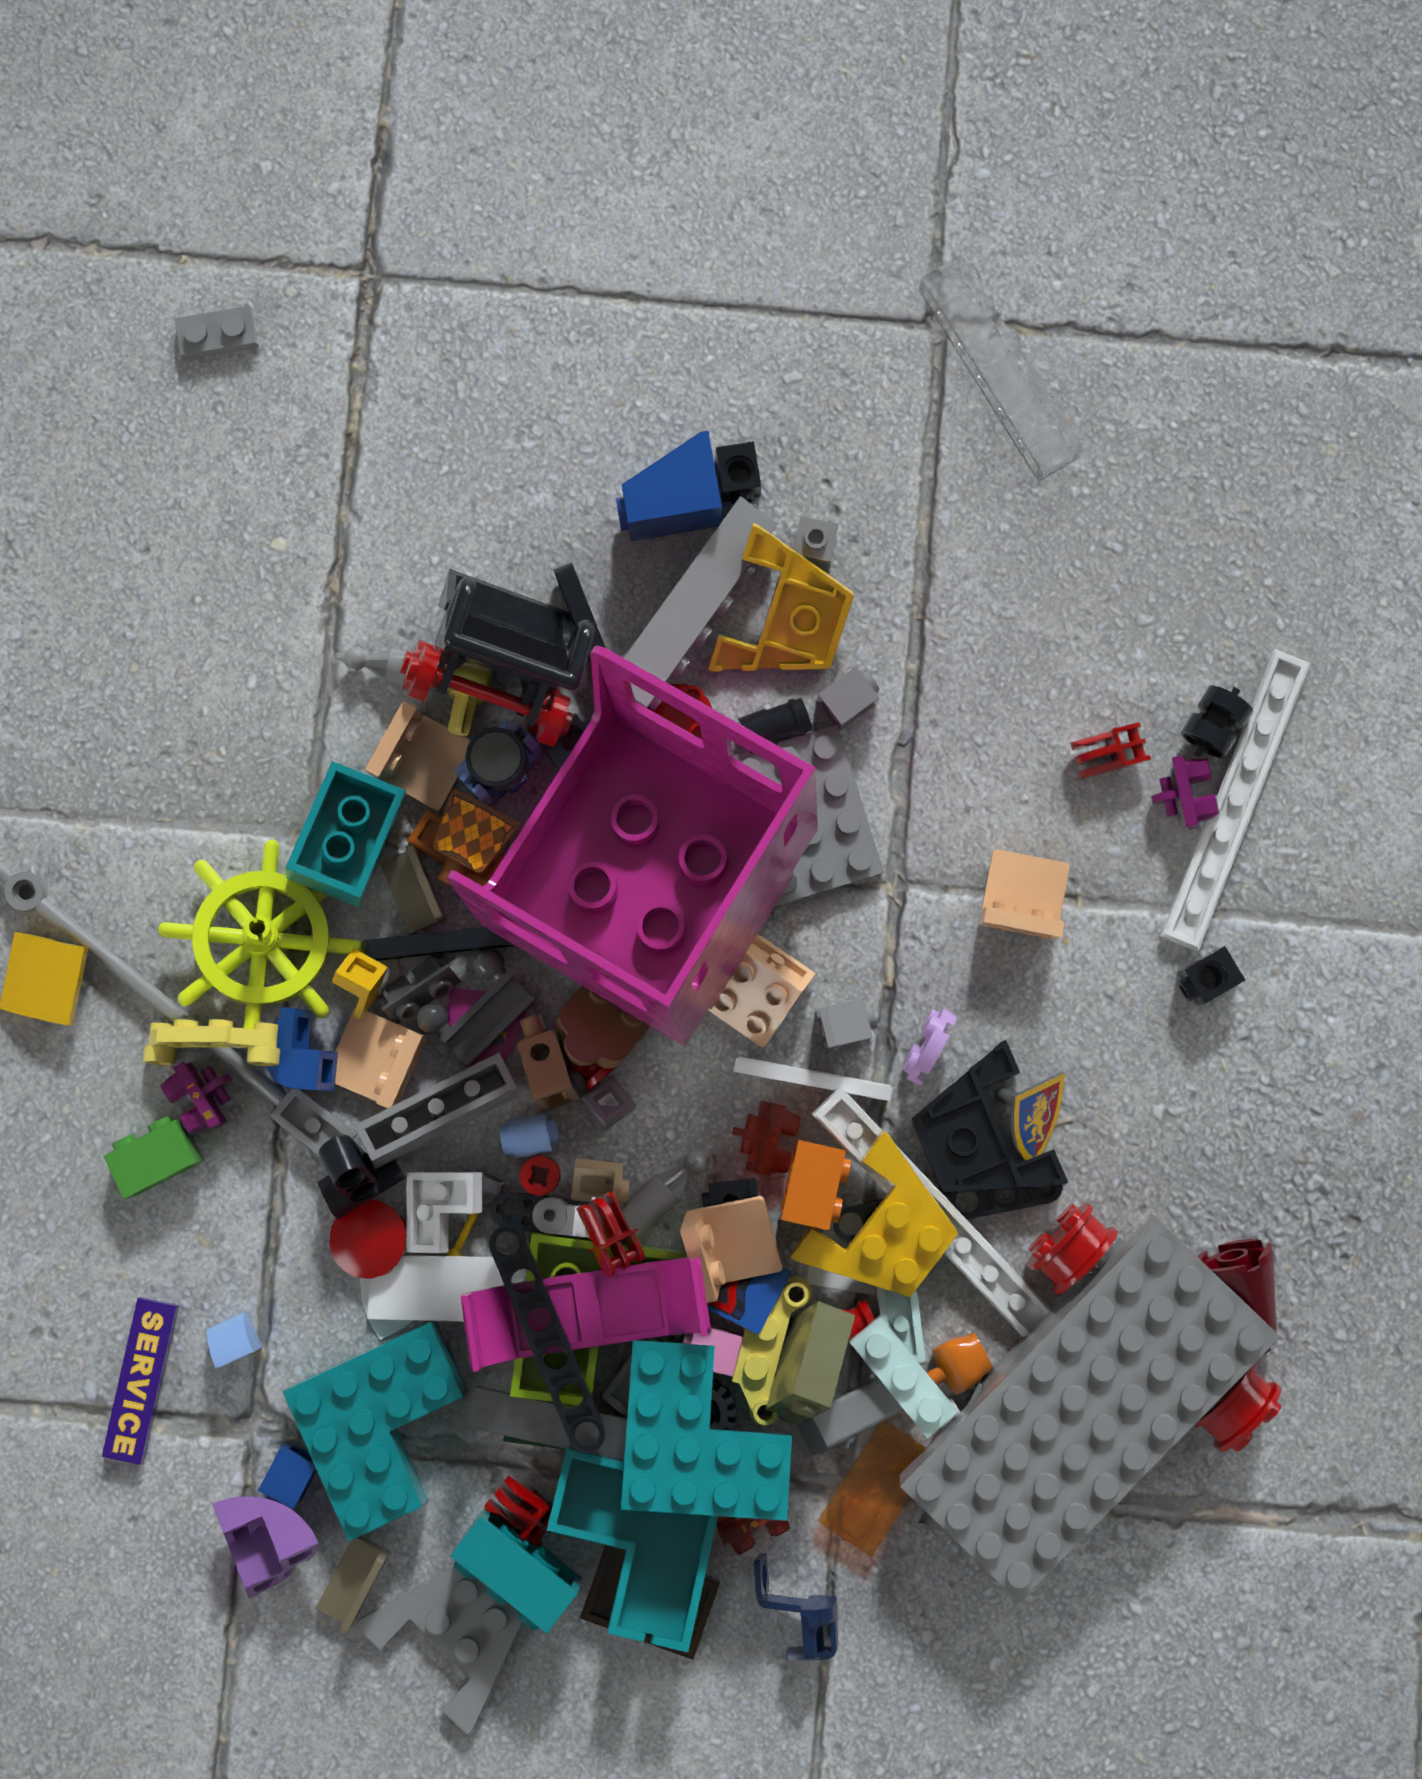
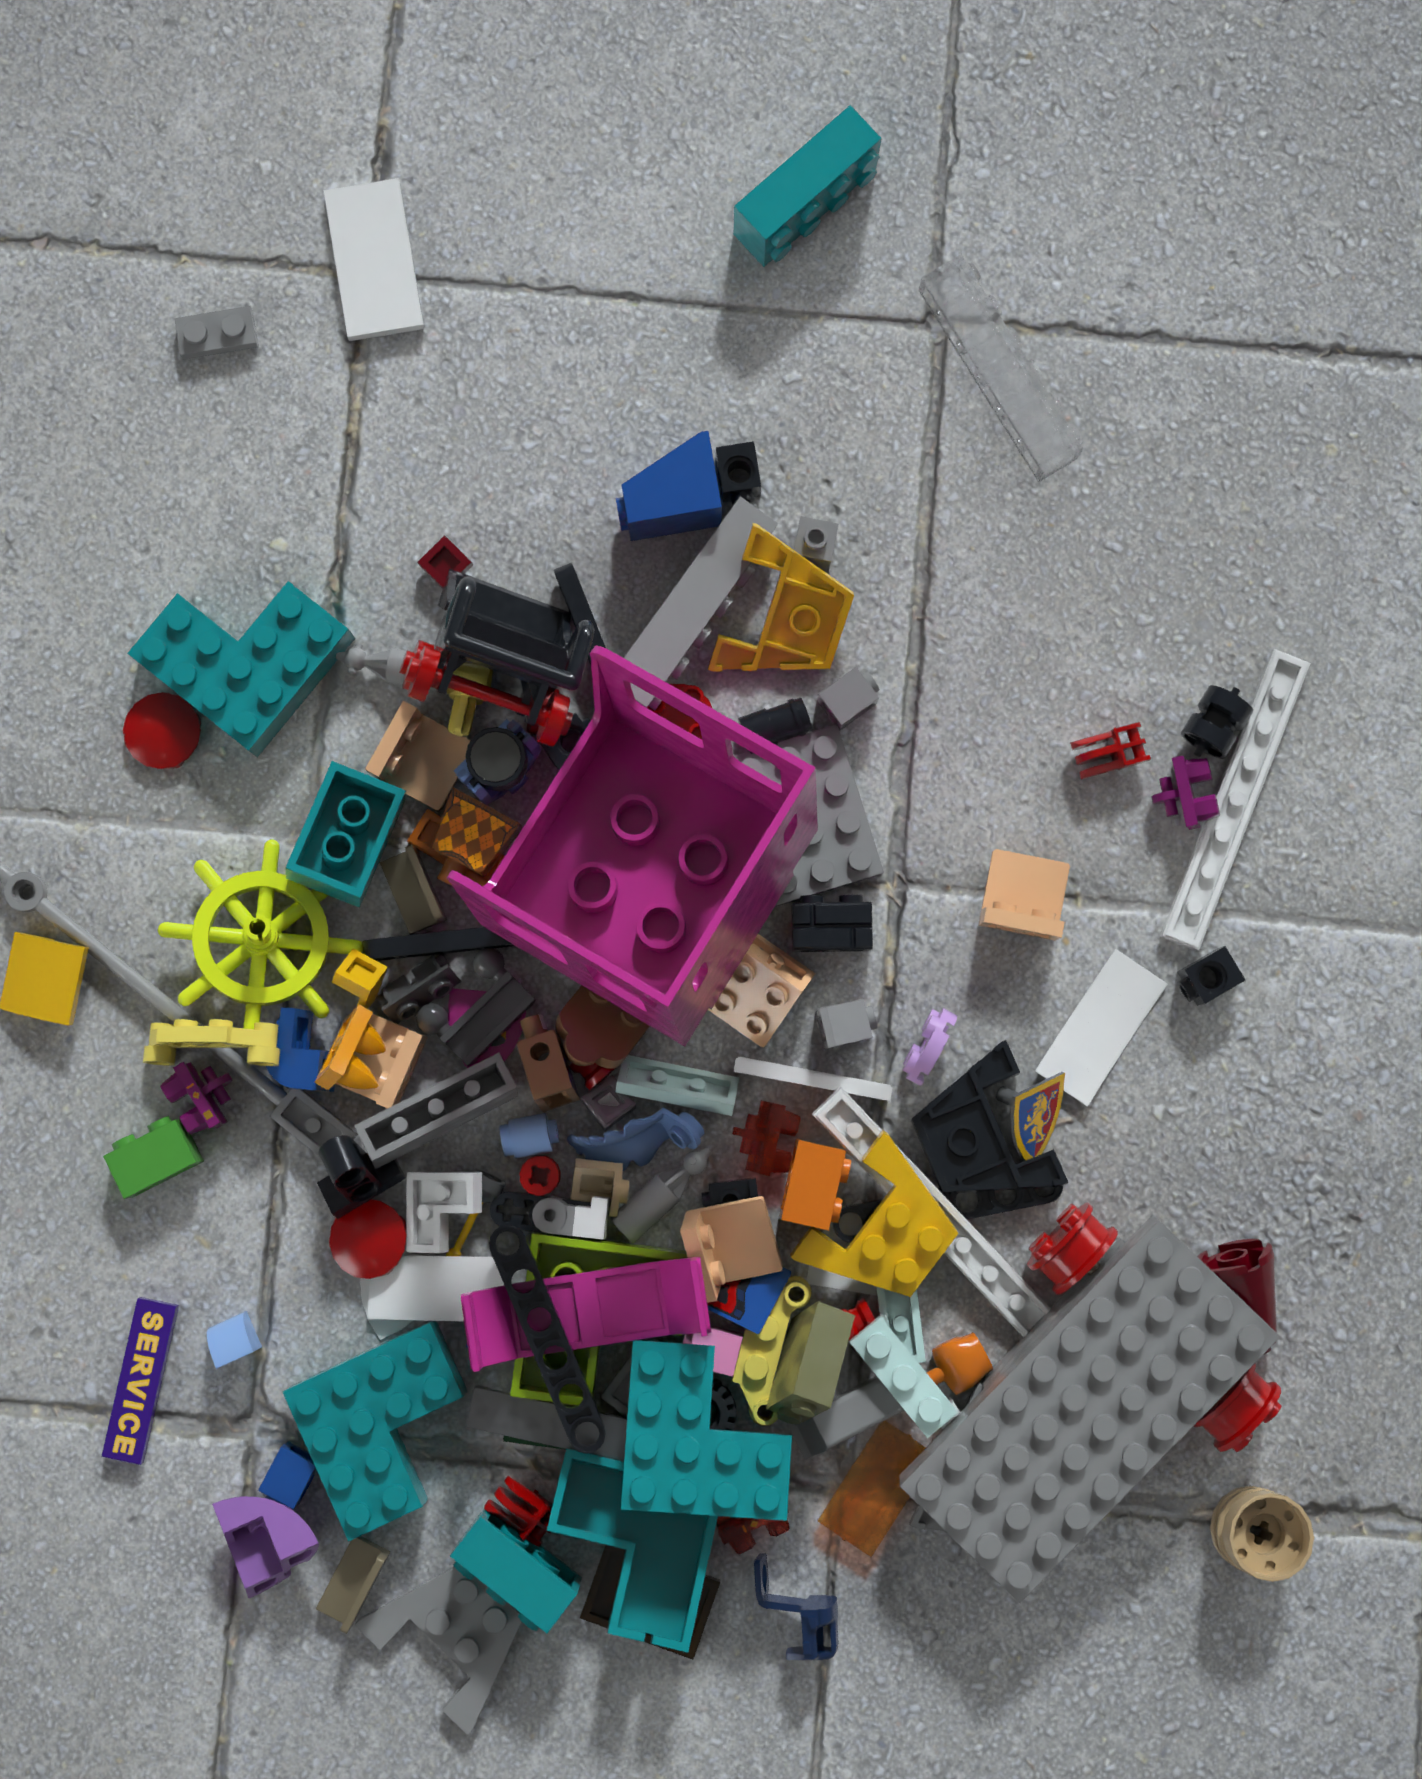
(162, 730): none -> red dish
(251, 682): none -> teal brick
(341, 1063): none -> light orange tile
(373, 259): none -> white tile
(441, 558): none -> dark red plate
(606, 1228): red arm -> none
(640, 1138): none -> medium blue plant
(677, 1085): none -> light aqua plate
(807, 187): none -> teal brick
(833, 925): none -> black brick
(1101, 1026): none -> white sticker
(1284, 1537): none -> tan wheel

